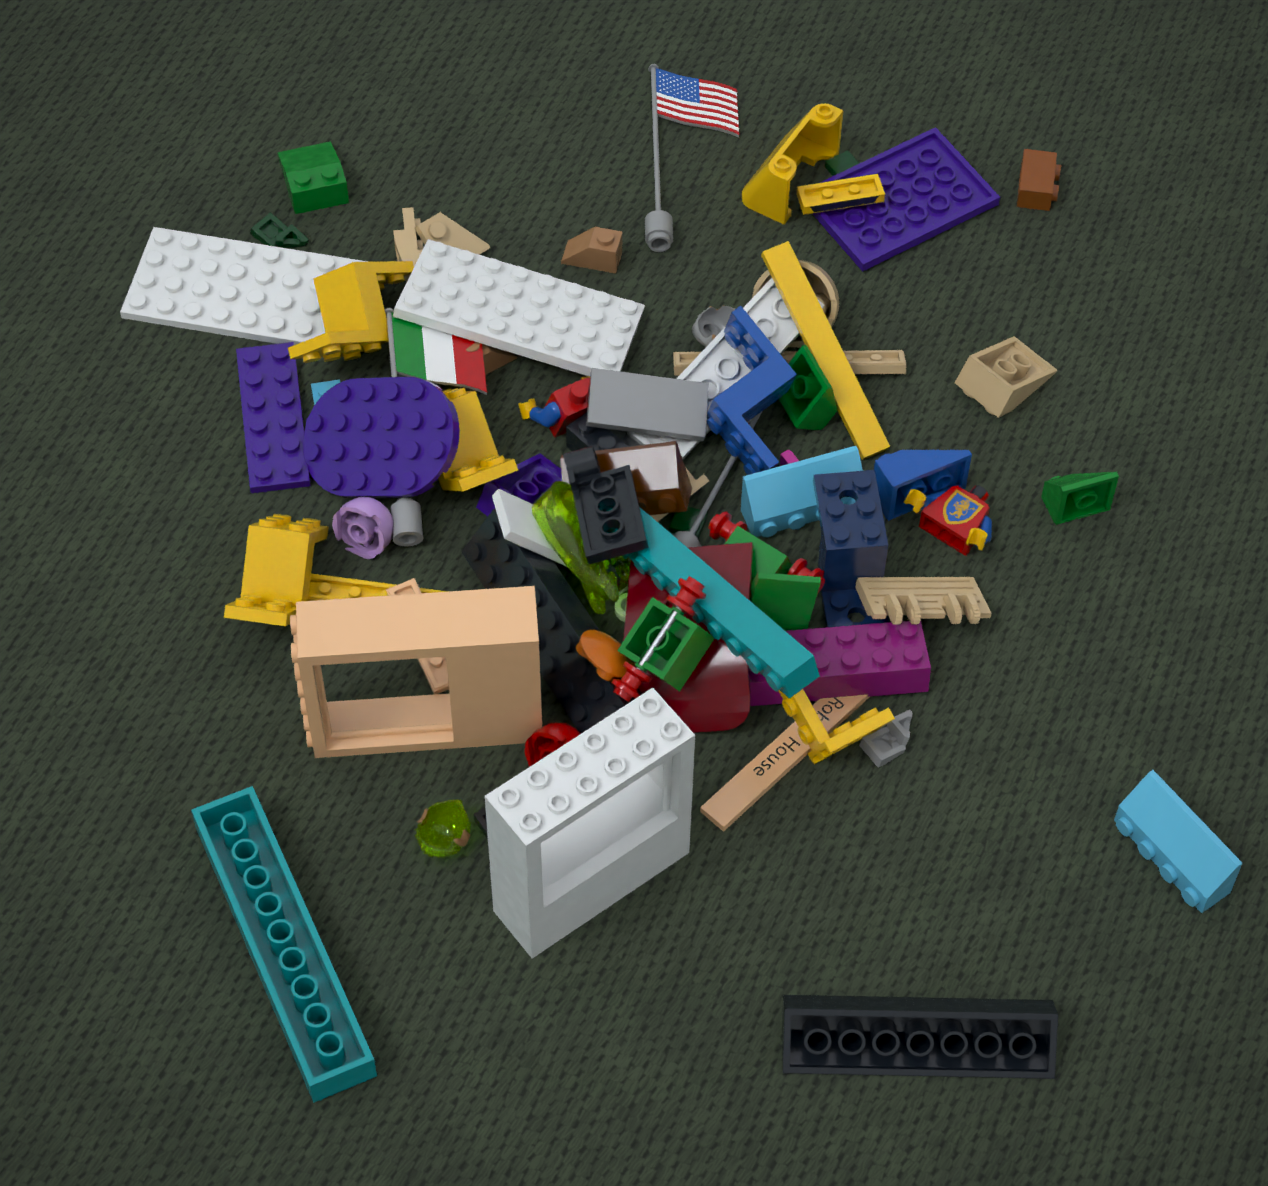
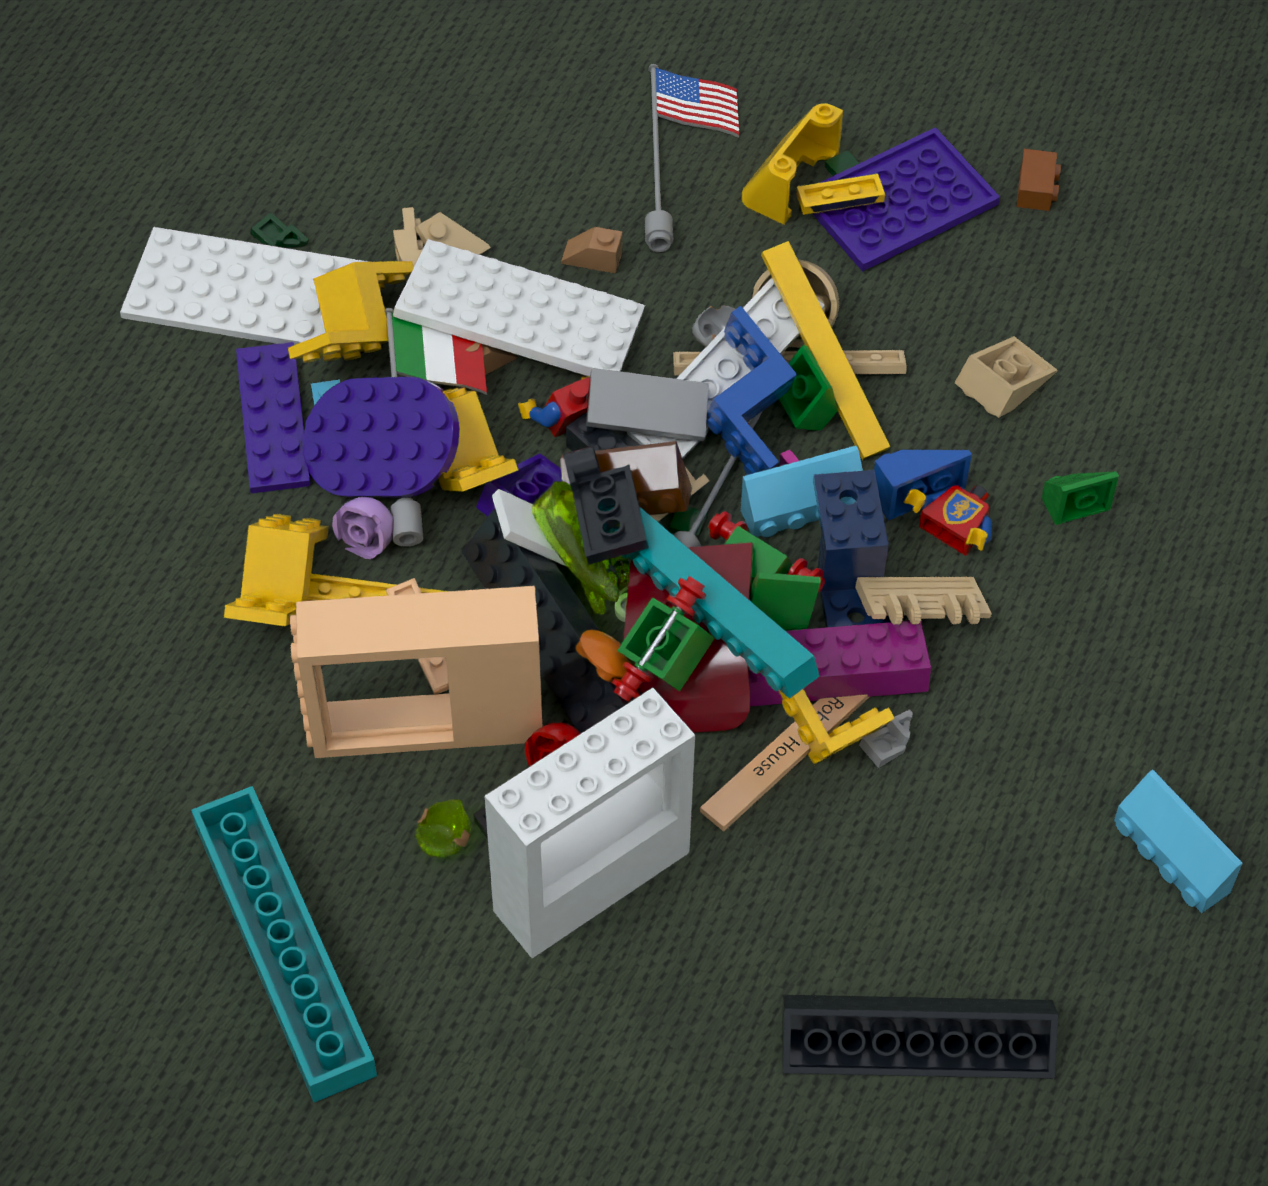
(314, 177): green slope -> none

